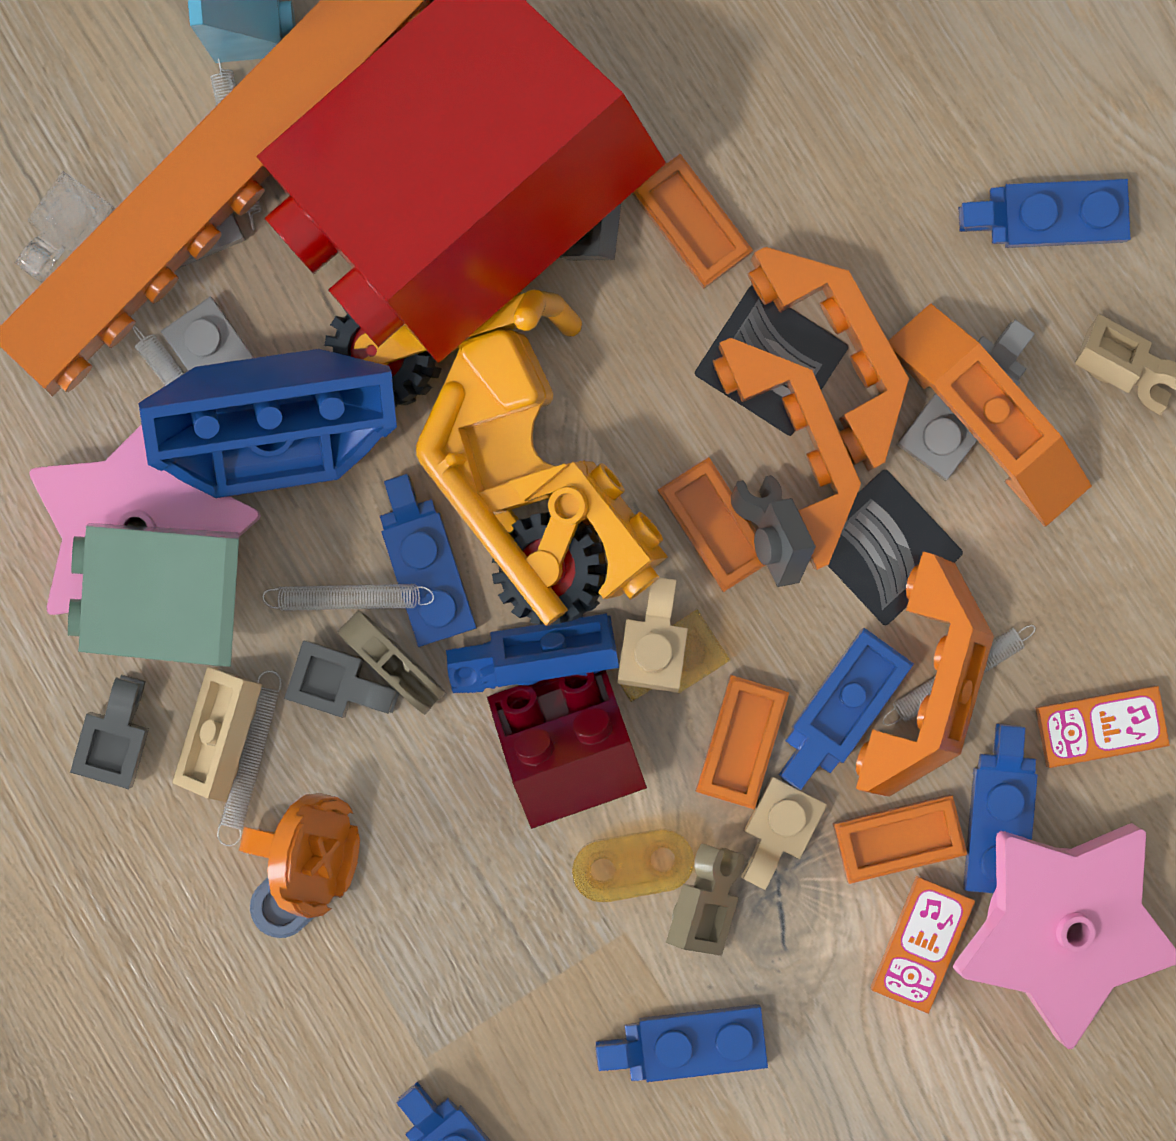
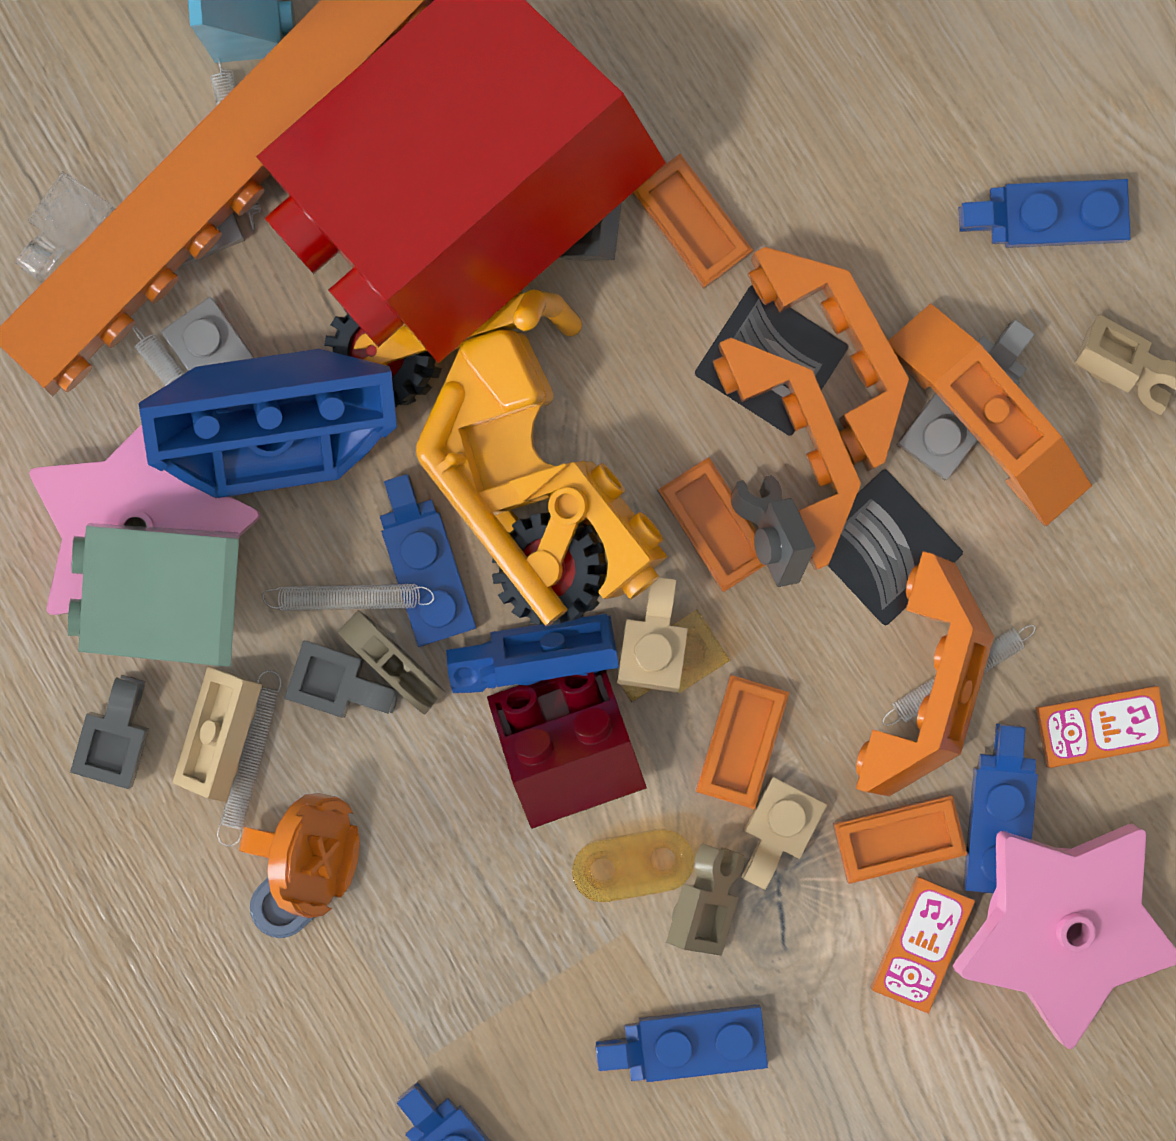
(844, 707): blue hinge -> none

